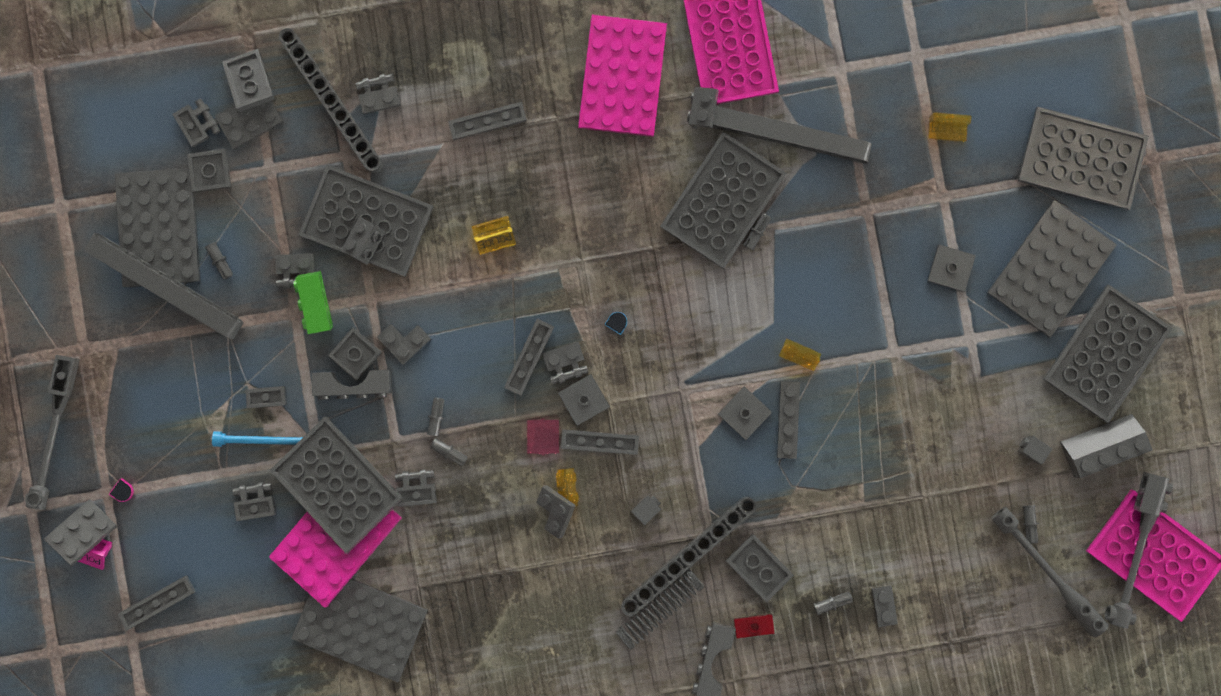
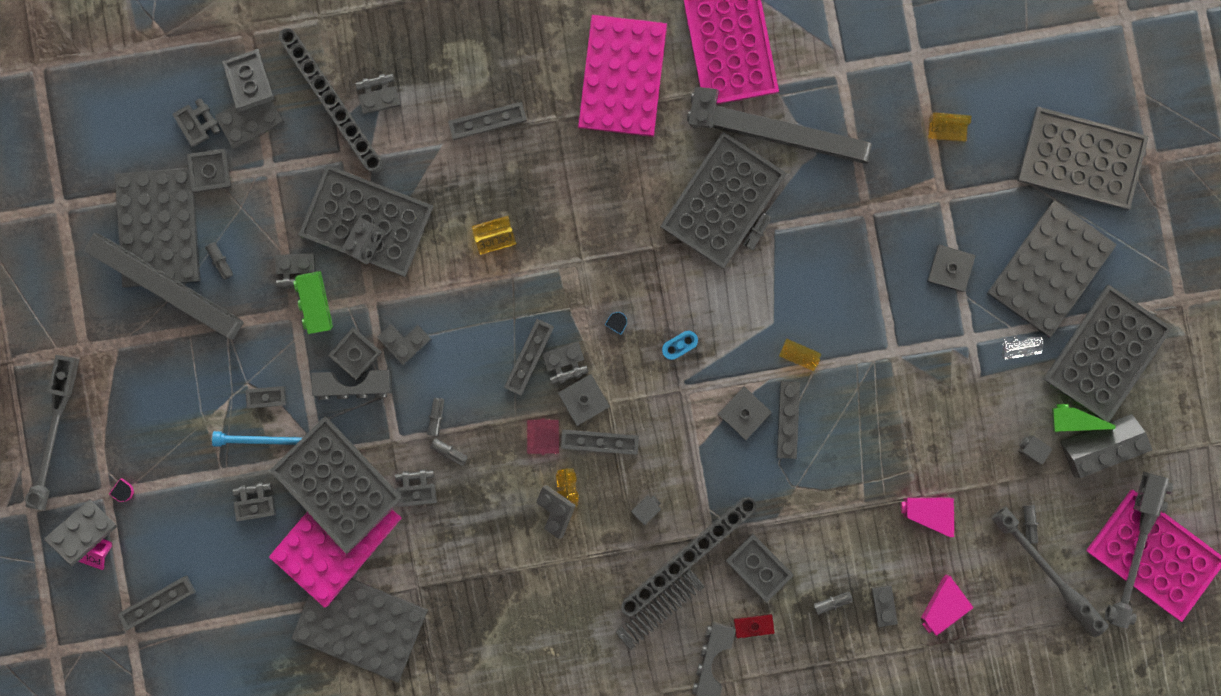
(680, 345): none -> dark azure plate
(931, 512): none -> dark pink slope
(945, 606): none -> dark pink slope
(1022, 348): none -> clear plate
(1076, 420): none -> bright green slope

